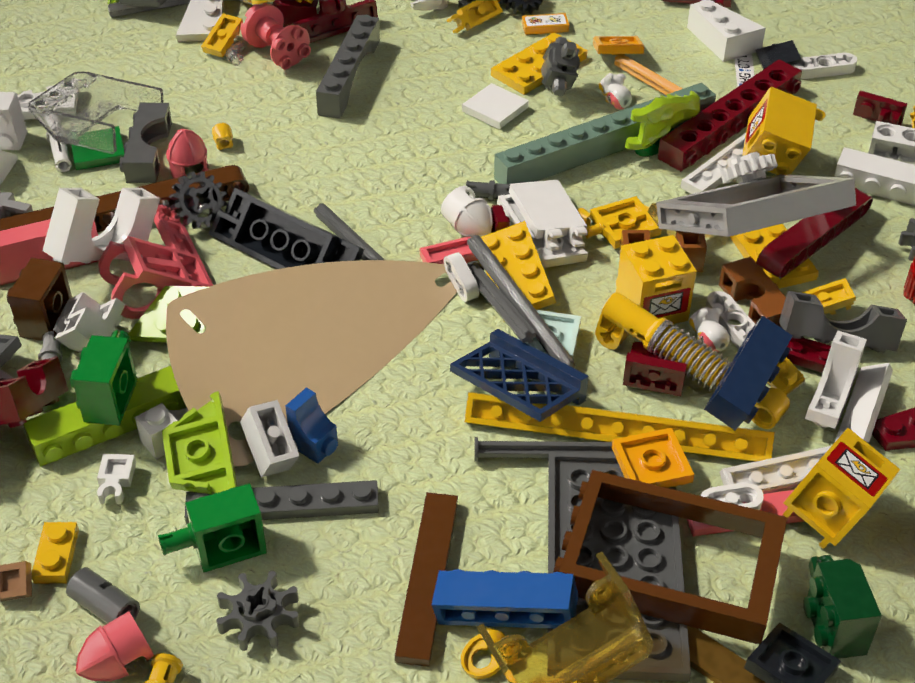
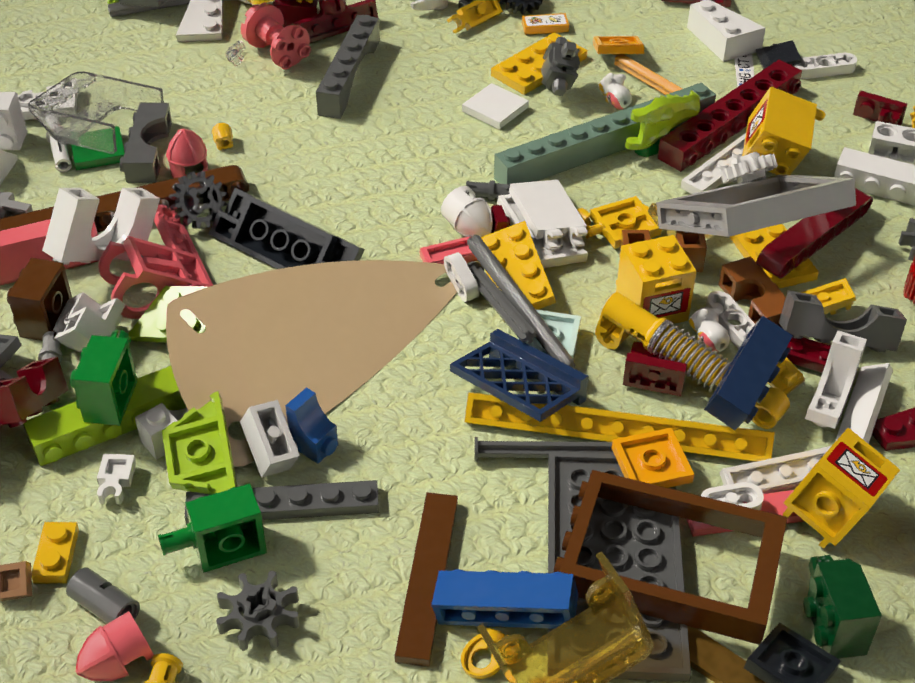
(222, 35): yellow plate -> none
(342, 230): dark grey axle -> none

